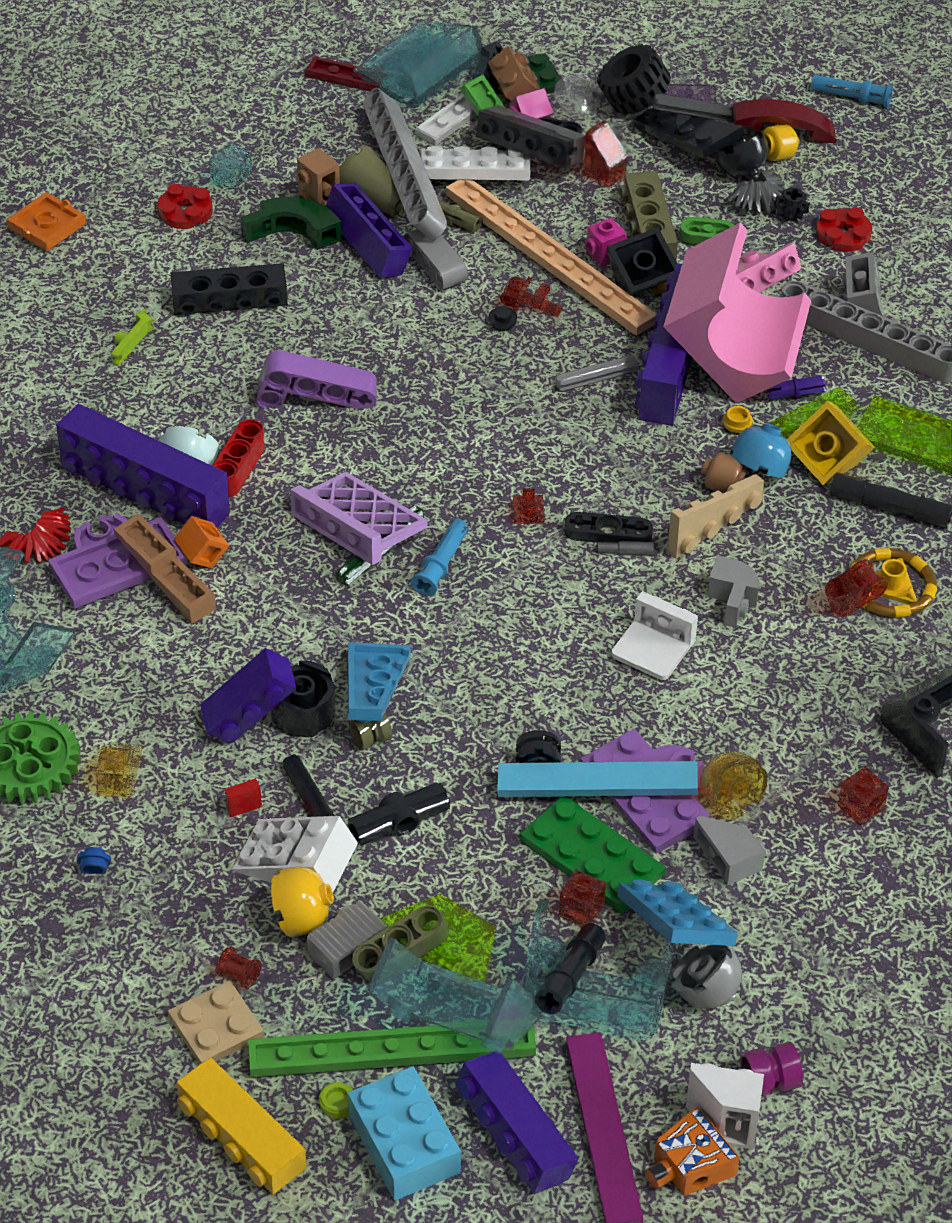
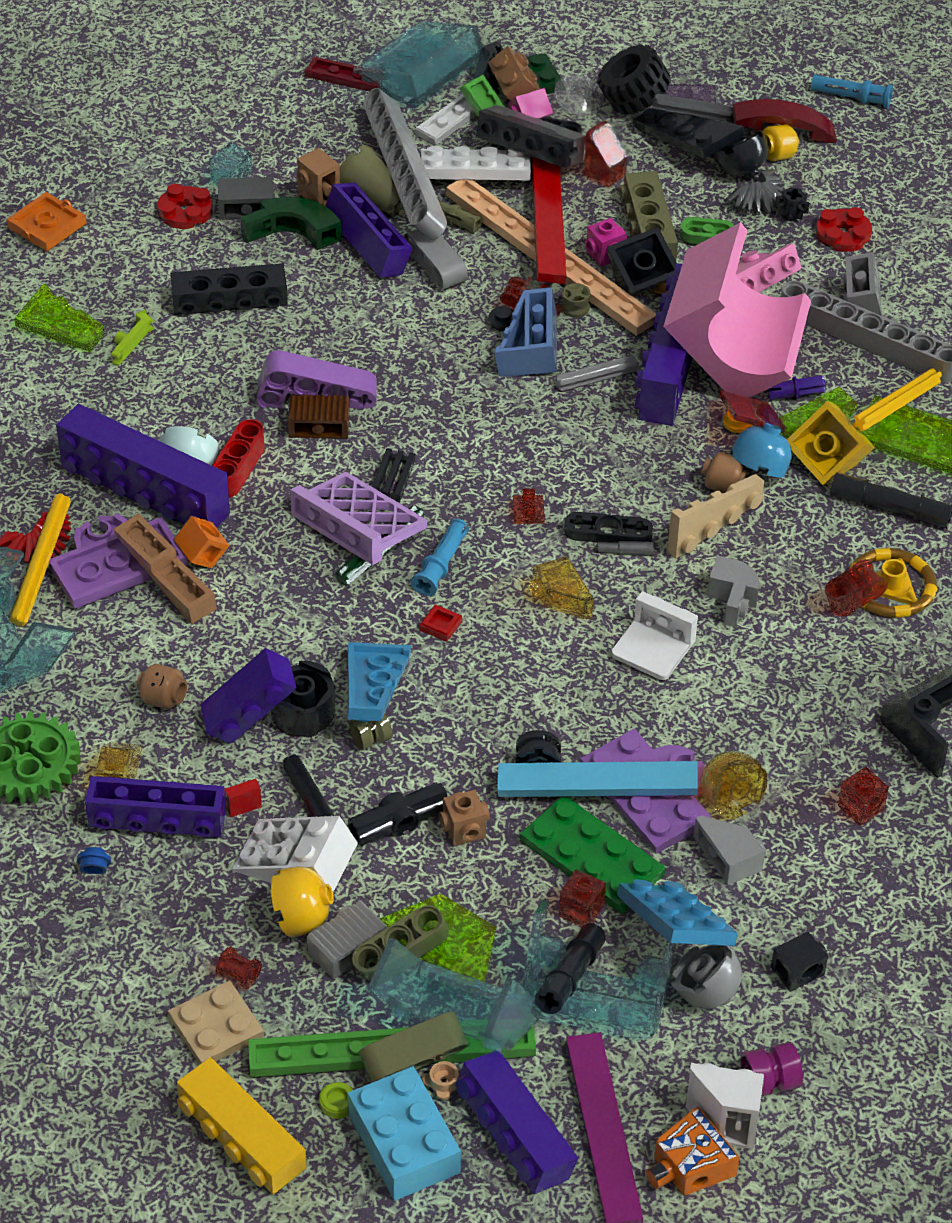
(40, 560): none -> yellow axle
(57, 320): none -> clear neon green wing
(156, 806): none -> dark purple brick
(162, 686): none -> medium nougat head
(242, 195): none -> dark grey brick
(319, 416): none -> reddish brown brick
(397, 458): none -> black tile
(414, 1046): none -> olive beam
(437, 1072): none -> light nougat plate
(440, 623): none -> red tile
(464, 817): none -> medium nougat brick
(532, 336): none -> medium blue wedge
(548, 222): none -> red tile
(562, 588): none -> clear yellow slope
(576, 300): none -> olive wheel
(750, 410): none -> clear red piece
(799, 961): none -> black brick
(897, 399): none -> yellow axle

